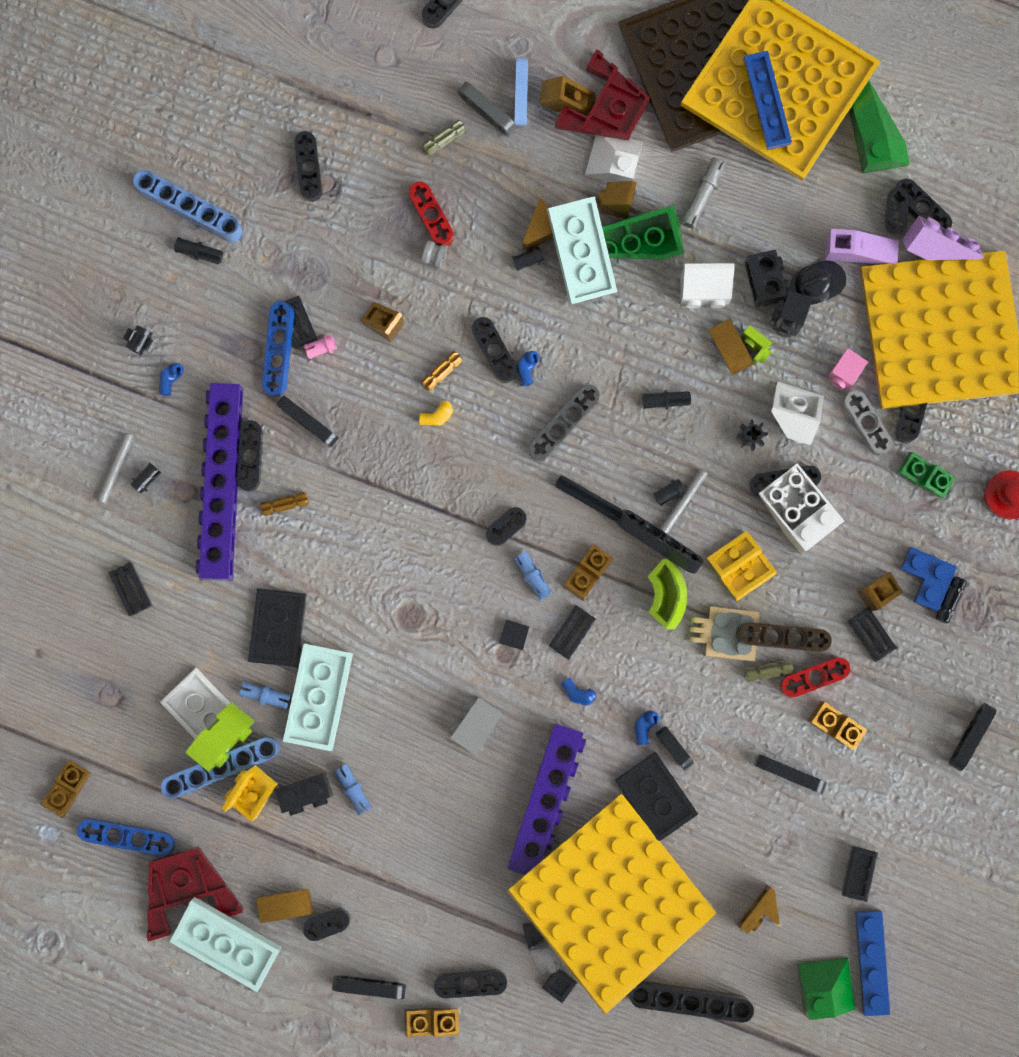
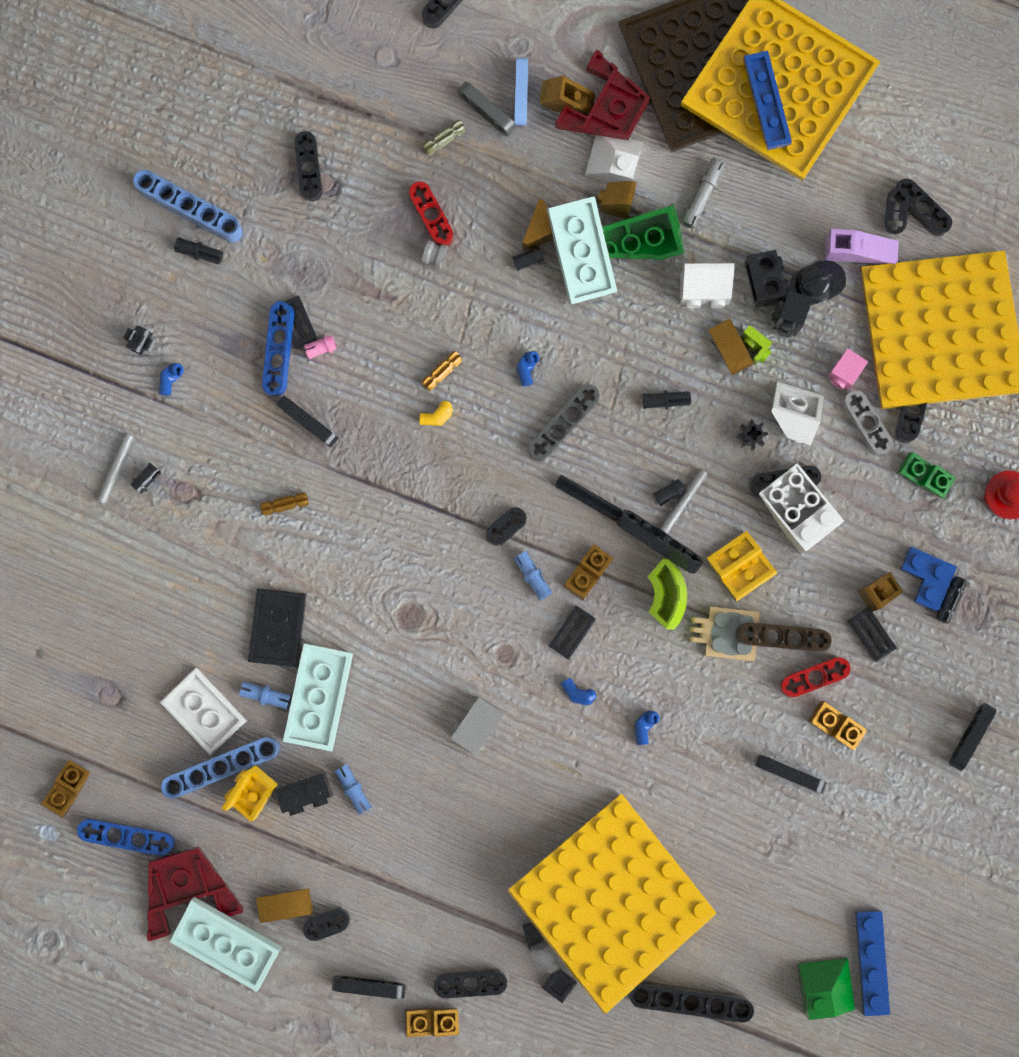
(121, 570): black tile -> none
(214, 743): lime brick -> none
(215, 397): dark purple brick -> none
(256, 438): black beam -> none
(383, 321): pearl gold slope -> none
(481, 337): black beam -> none
(514, 635): black tile -> none
(560, 736): dark purple brick -> none
(656, 796): black tile -> none
(674, 748): black beam -> none
(764, 904): pearl gold slope -> none
(768, 670): olive axle -> none
(859, 874): black plate -> none
(876, 135): green wedge -> none
(934, 242): lavender slope -> none

